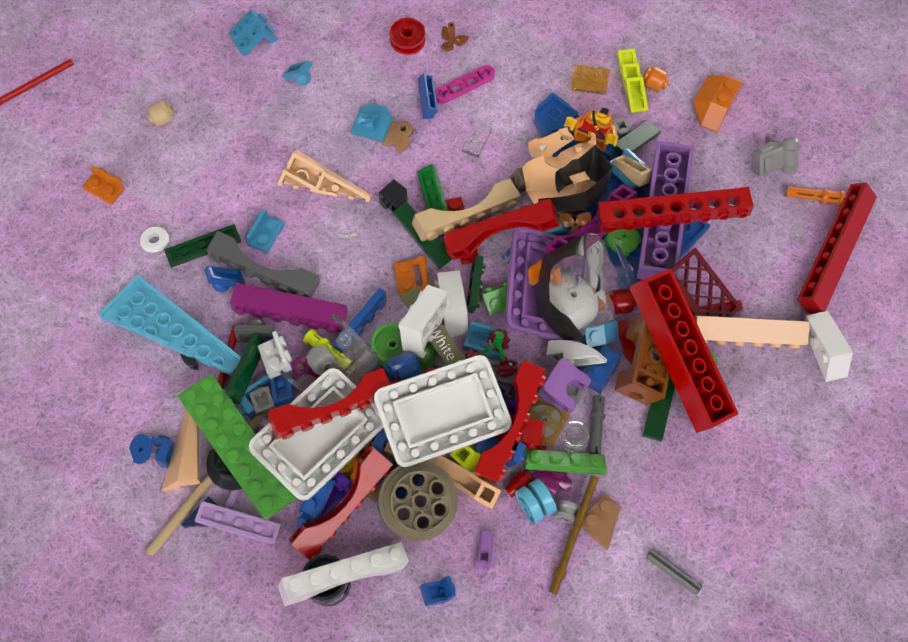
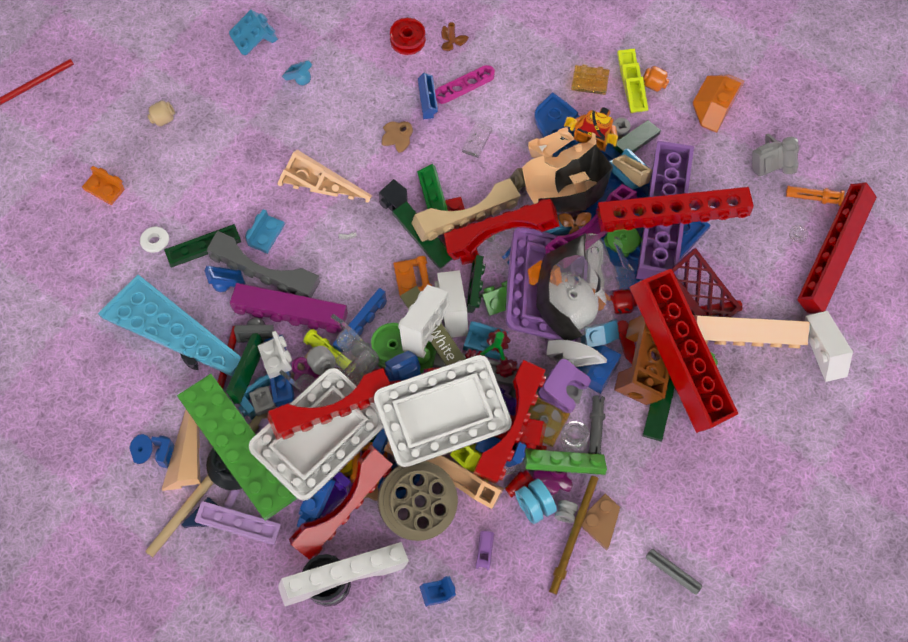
(372, 122): dark azure piece -> none

